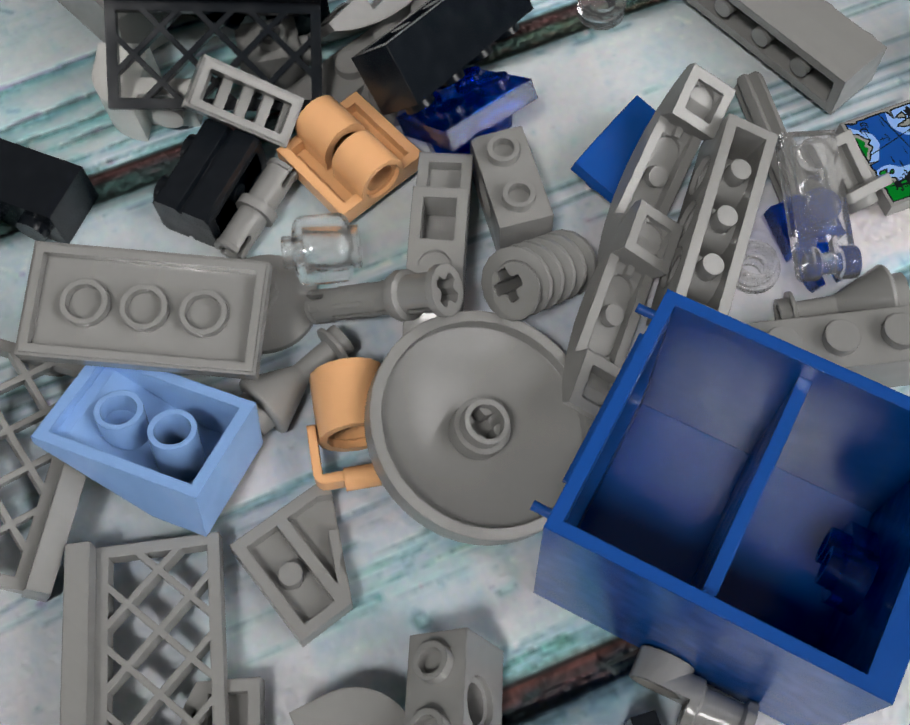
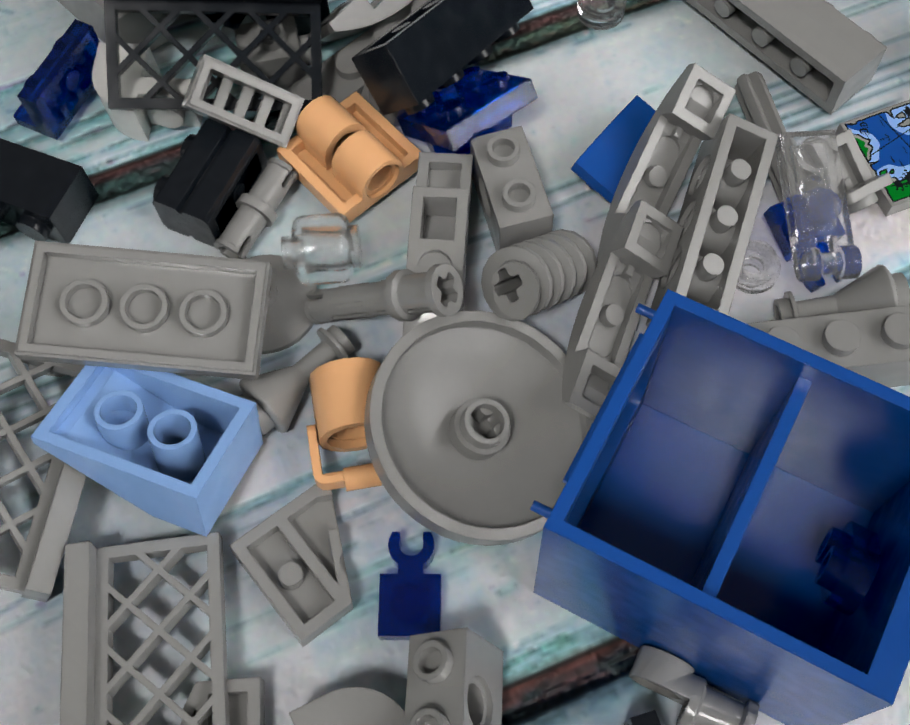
(60, 83): none -> clear blue bracket
(411, 599): none -> clear blue plate

